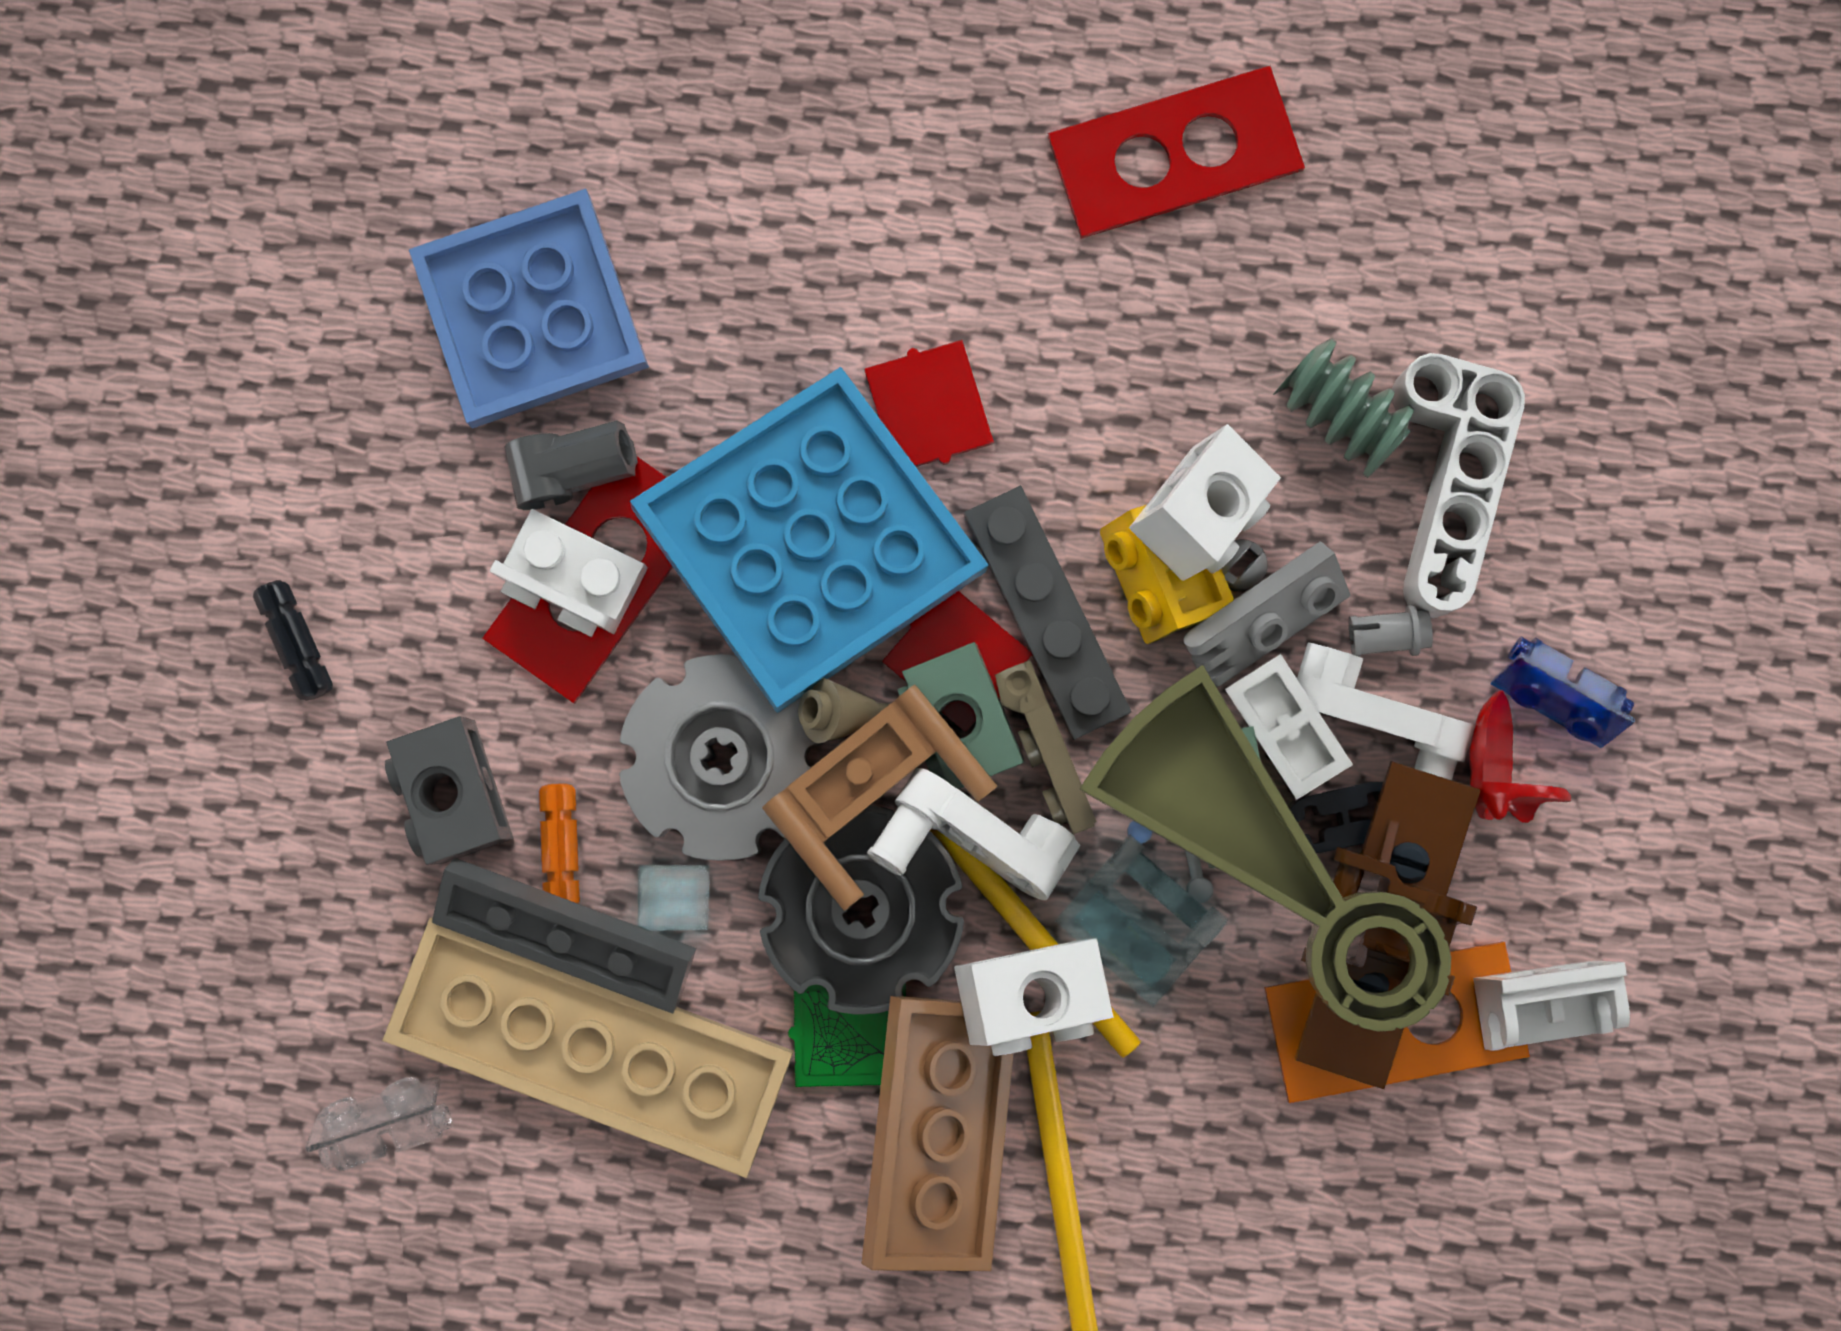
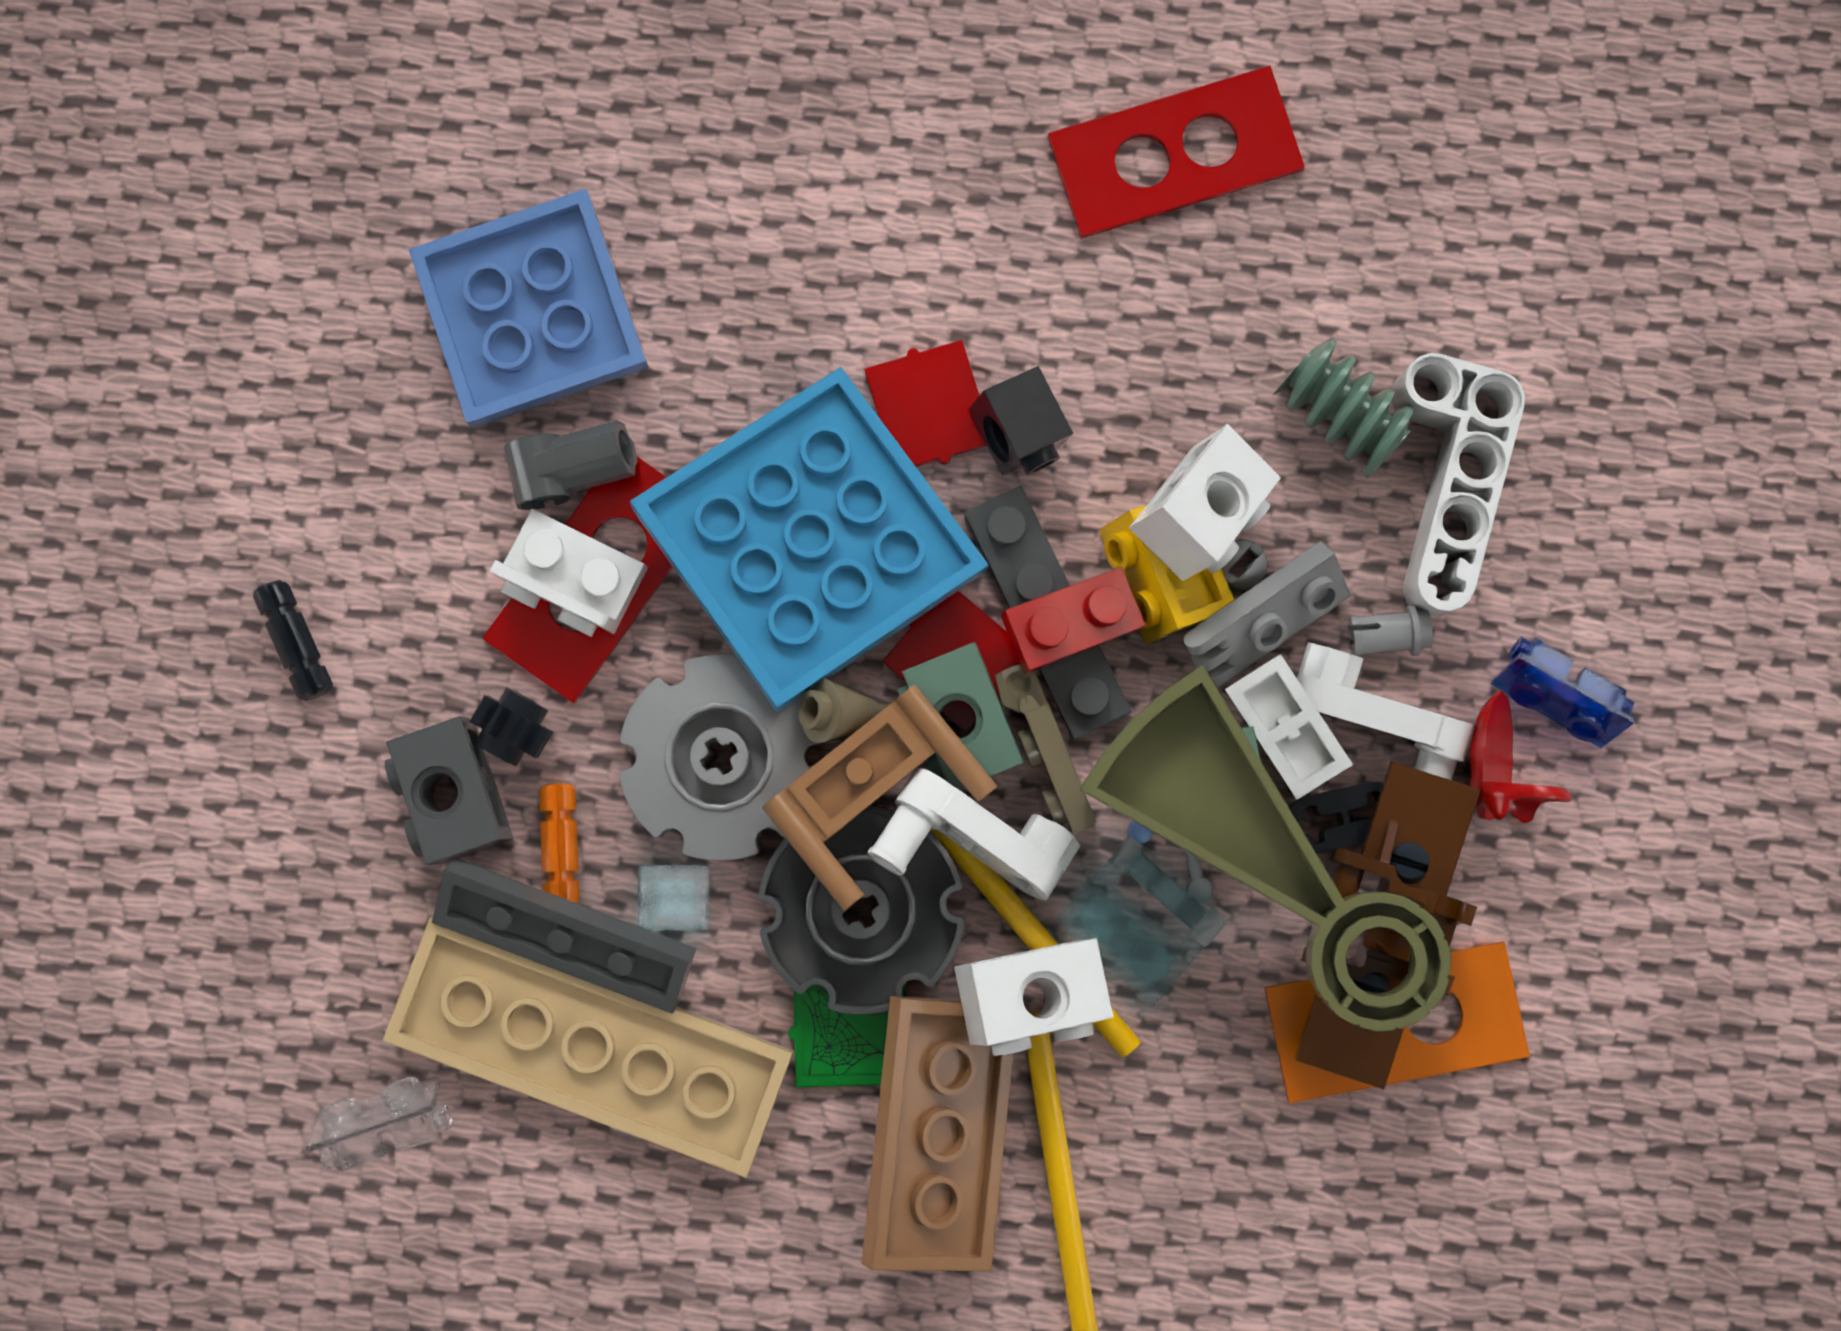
(511, 726): none -> black gear
(1021, 422): none -> black brick
(1072, 620): none -> red plate
(1552, 1003): white hinge -> none

